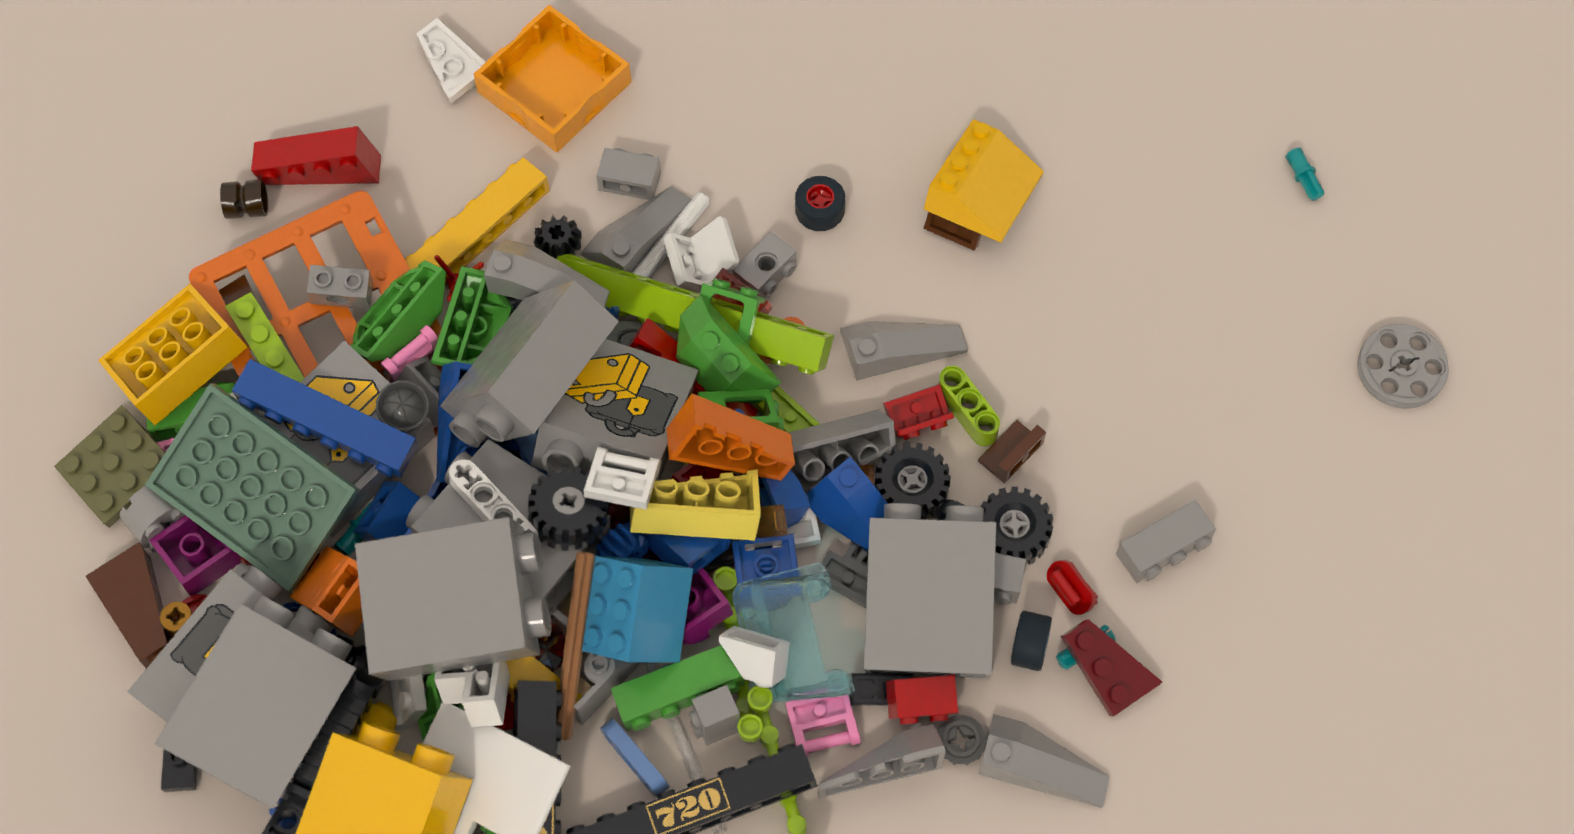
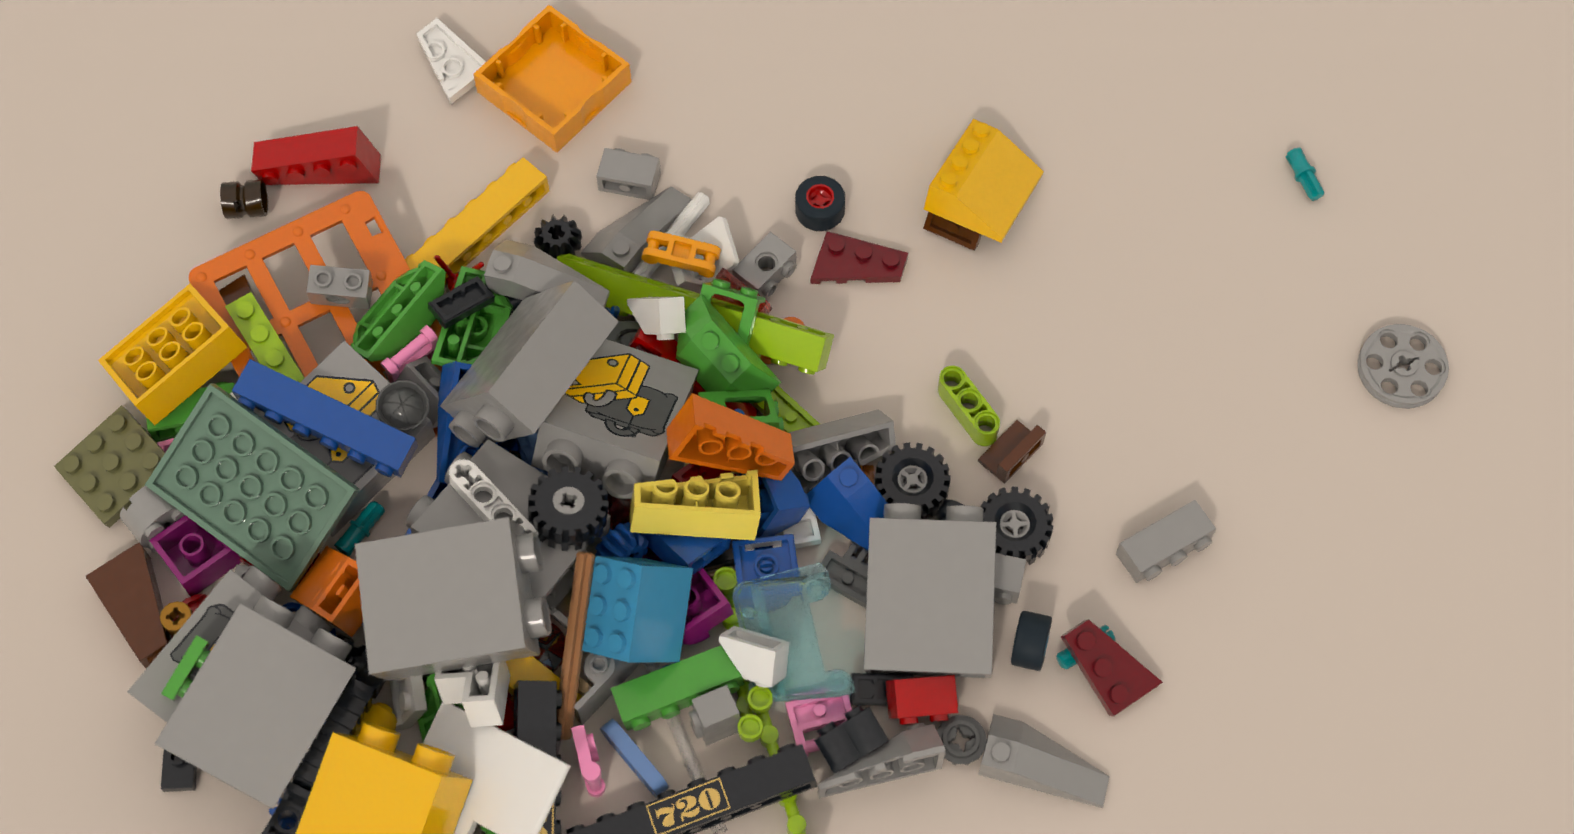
(193, 658): none -> bright green plate
(387, 512): blue brick -> none
(461, 302): none -> black plate
(587, 757): none -> bright pink plate
(621, 485): white plate -> none
(659, 315): none -> white slope
(681, 253): none -> light orange plate
(772, 521): clear orange tile -> none
(850, 739): none -> black brick
(852, 259): none -> dark red wing
(892, 346): light grey wedge -> none
(918, 411): red bracket -> none
(1071, 587): red piece -> none

